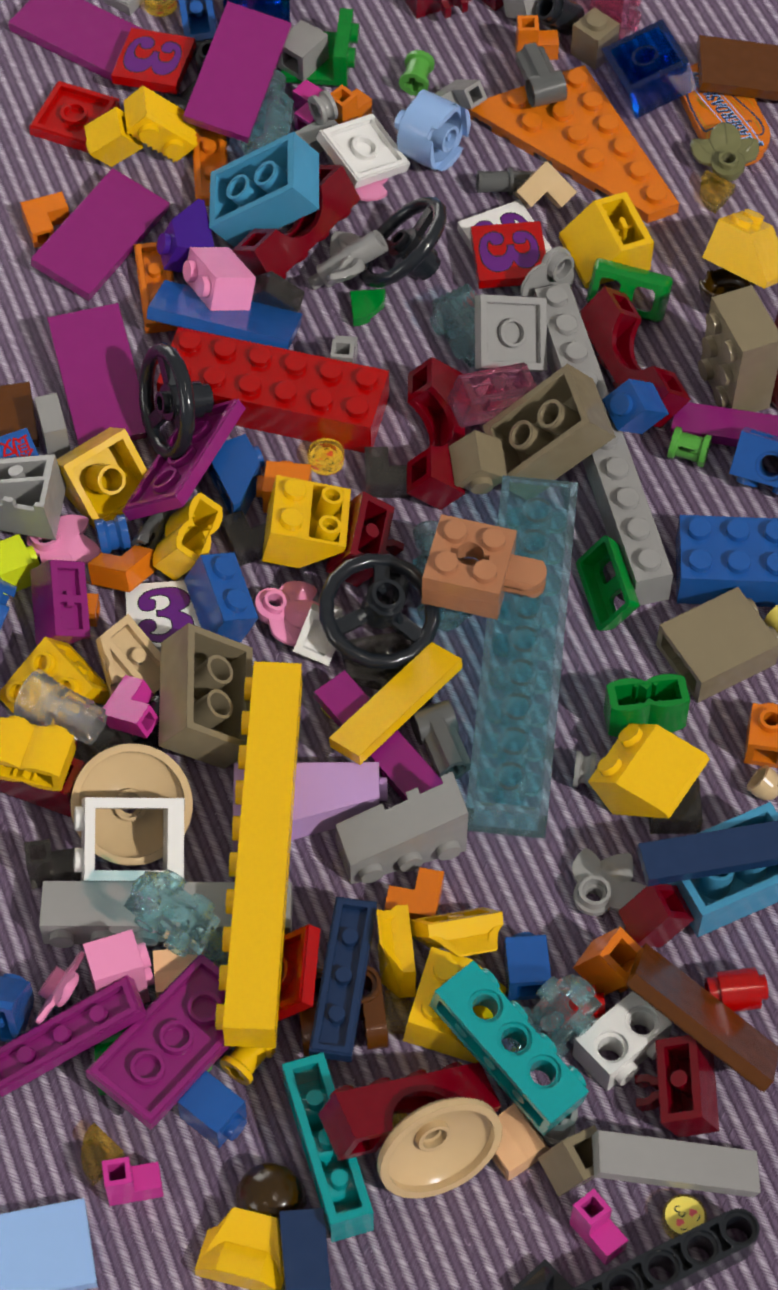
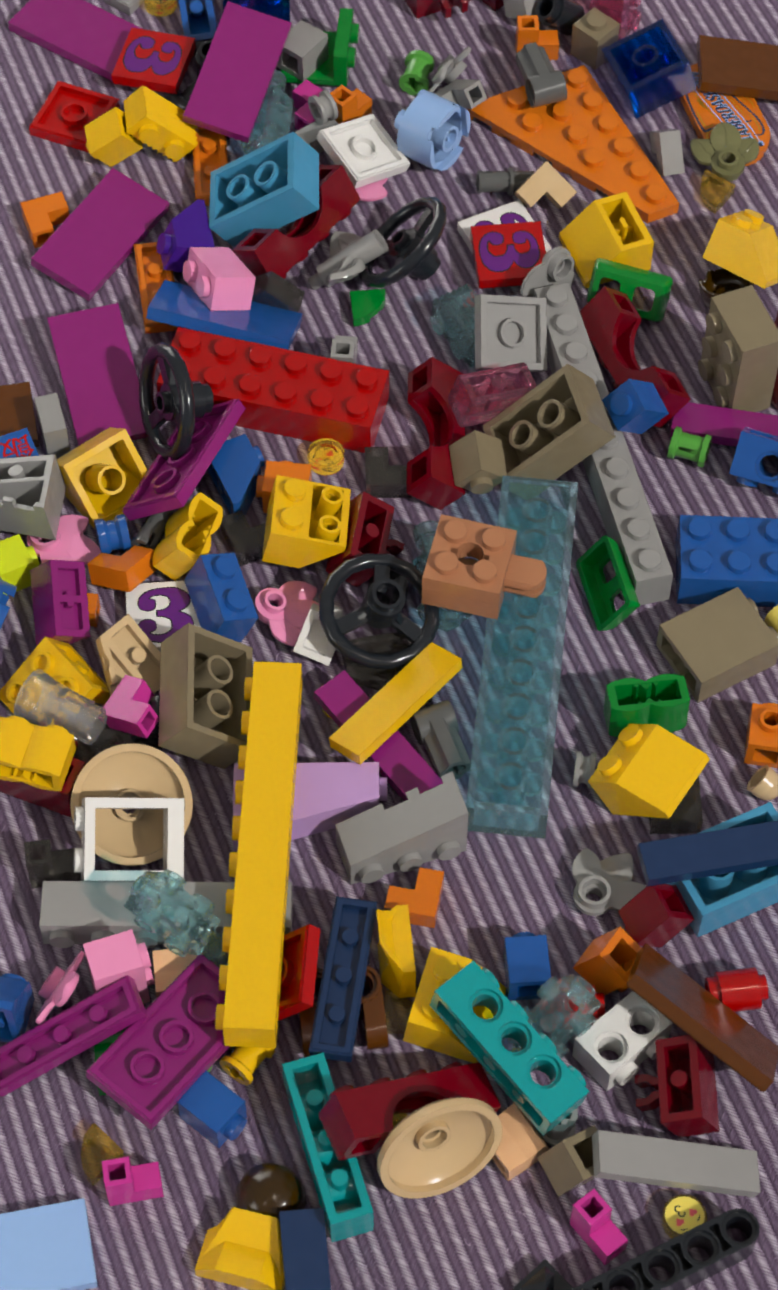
(450, 69): none -> light grey plate
(460, 932): yellow slope -> none
(669, 152): none -> light grey piece

